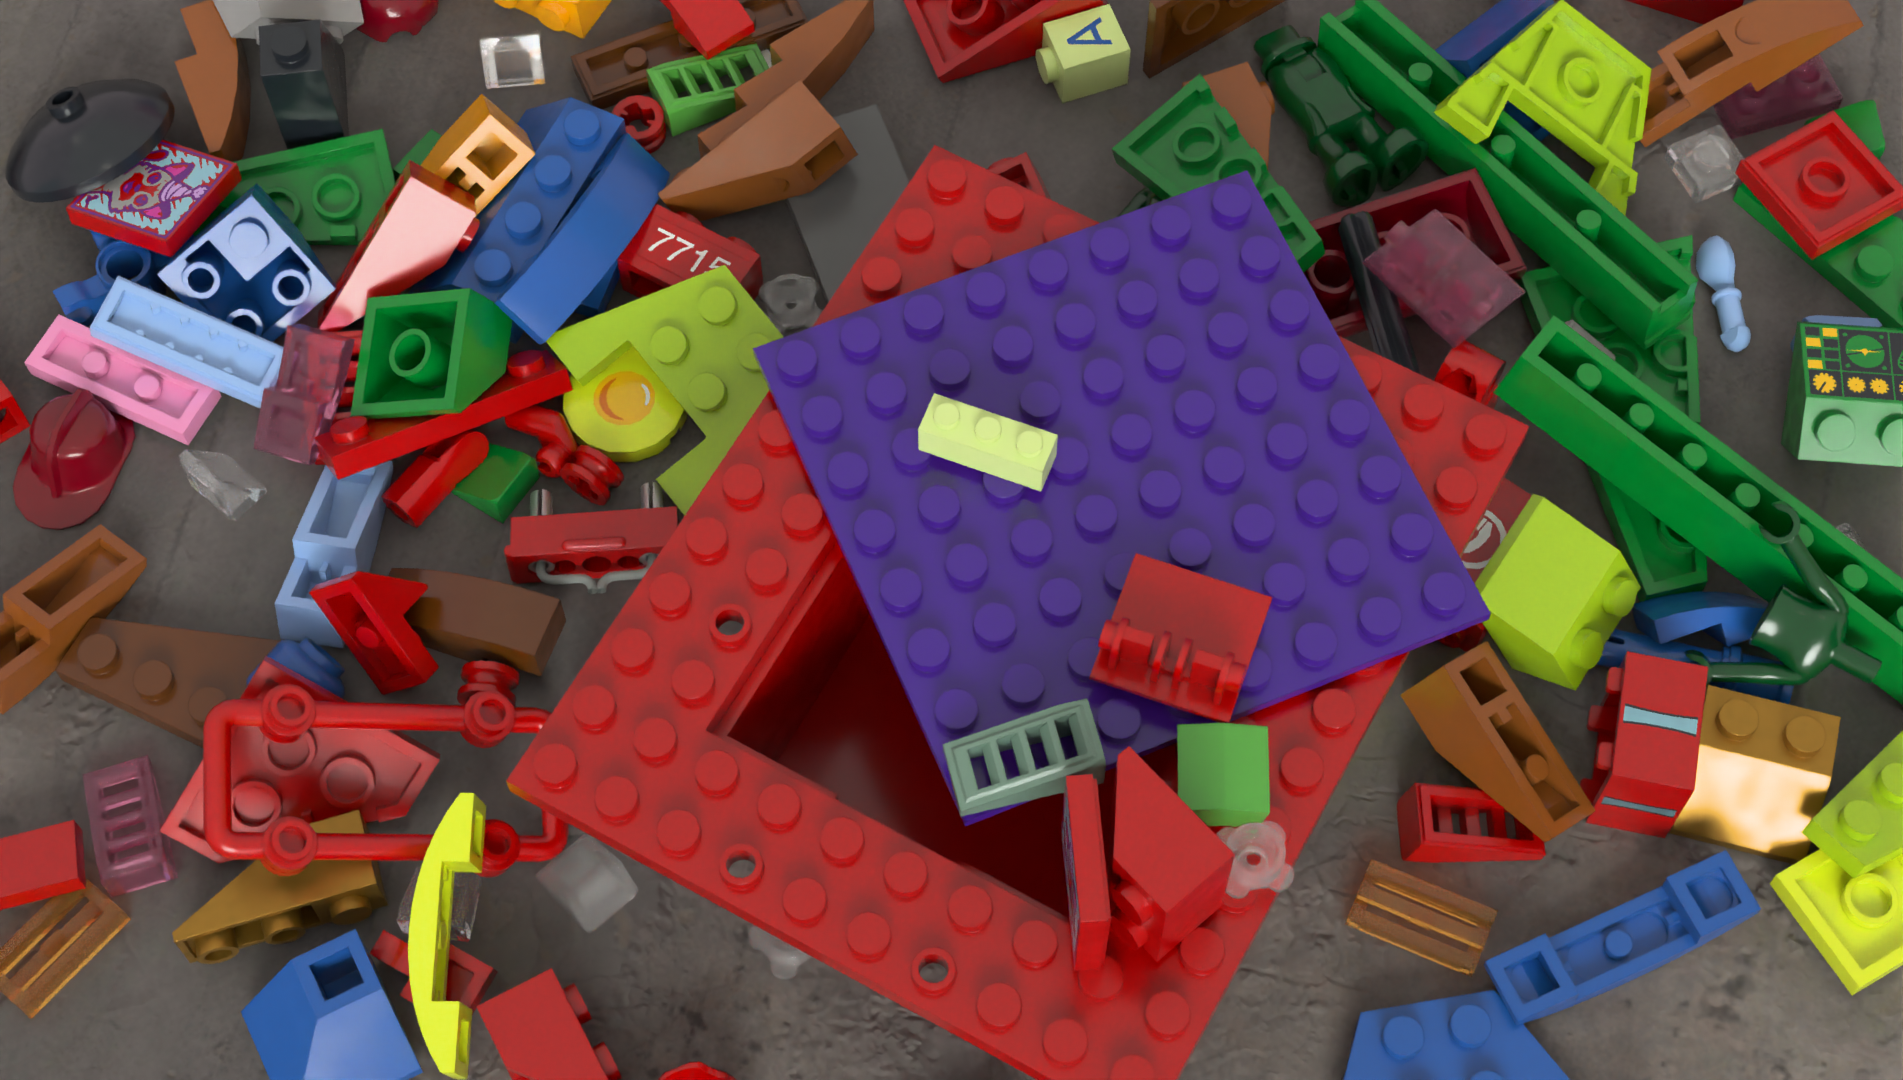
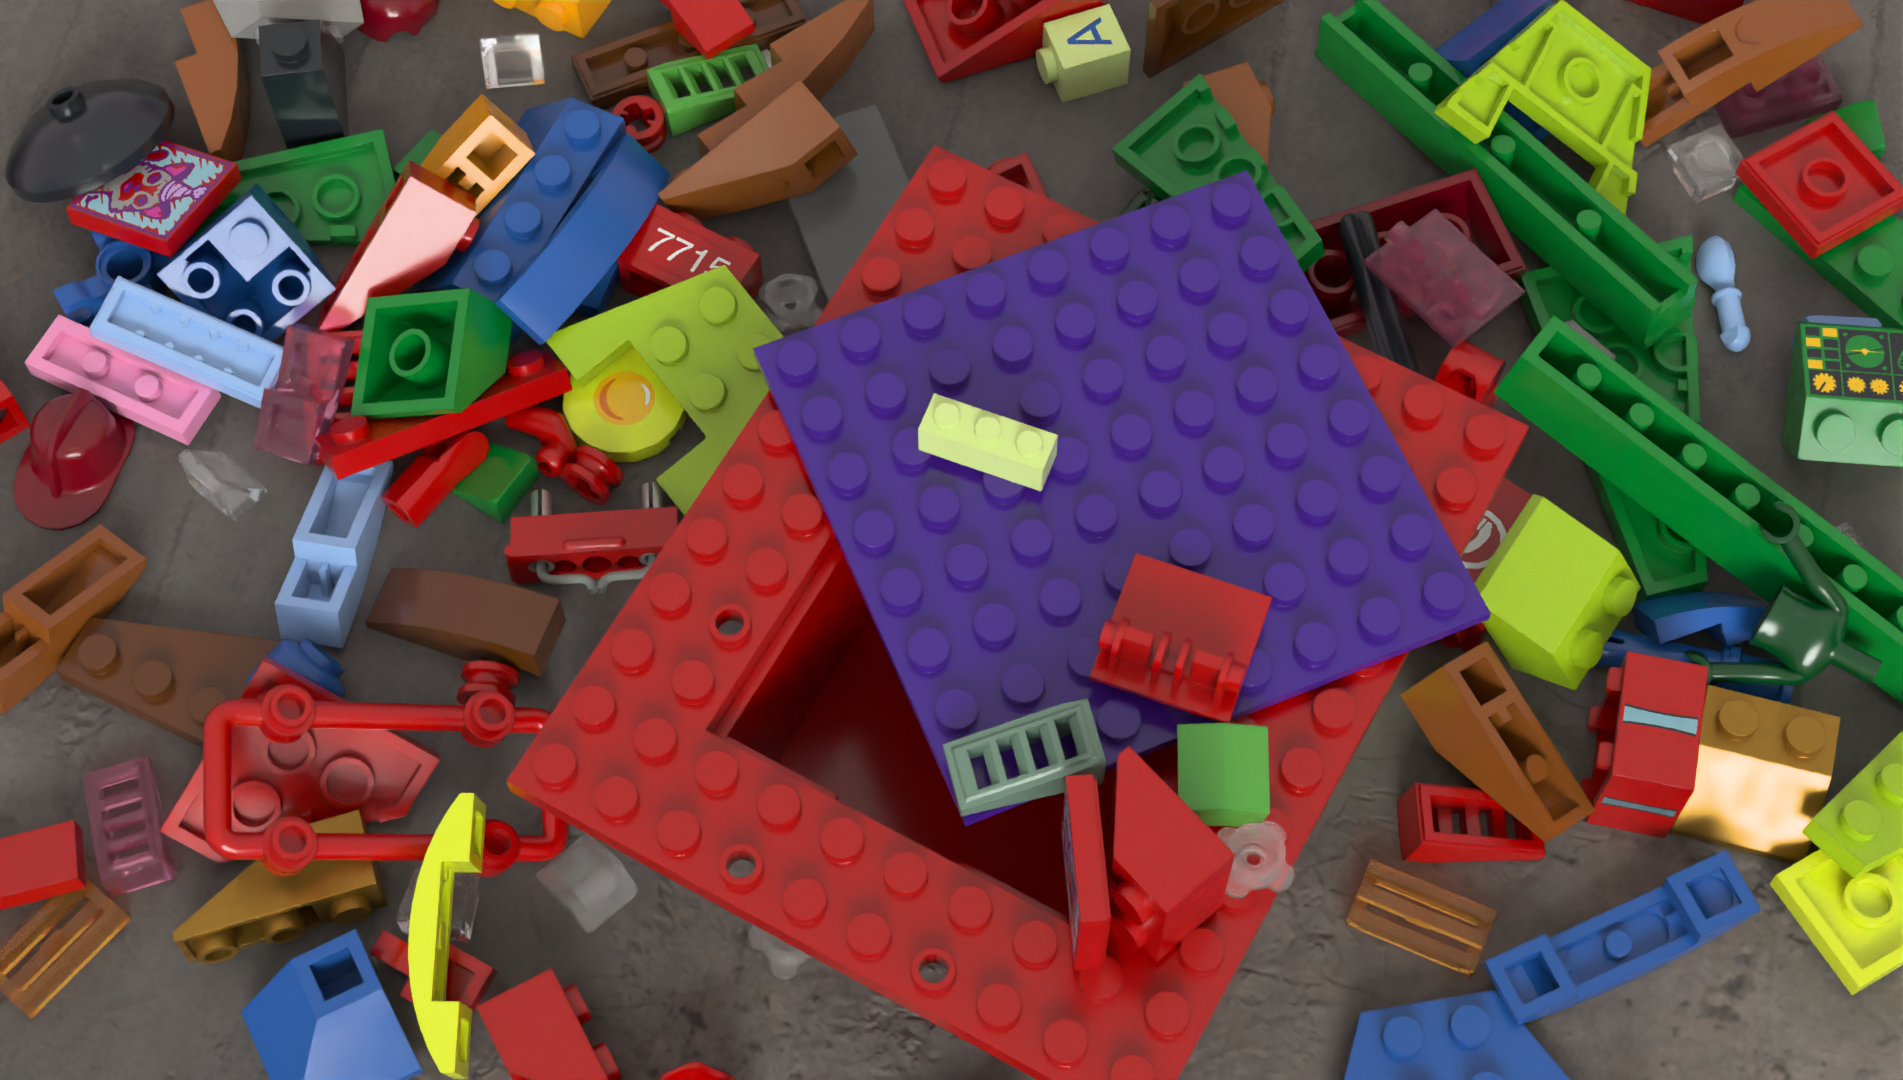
(370, 620): red slope -> none
(1331, 115): dark green piece -> none

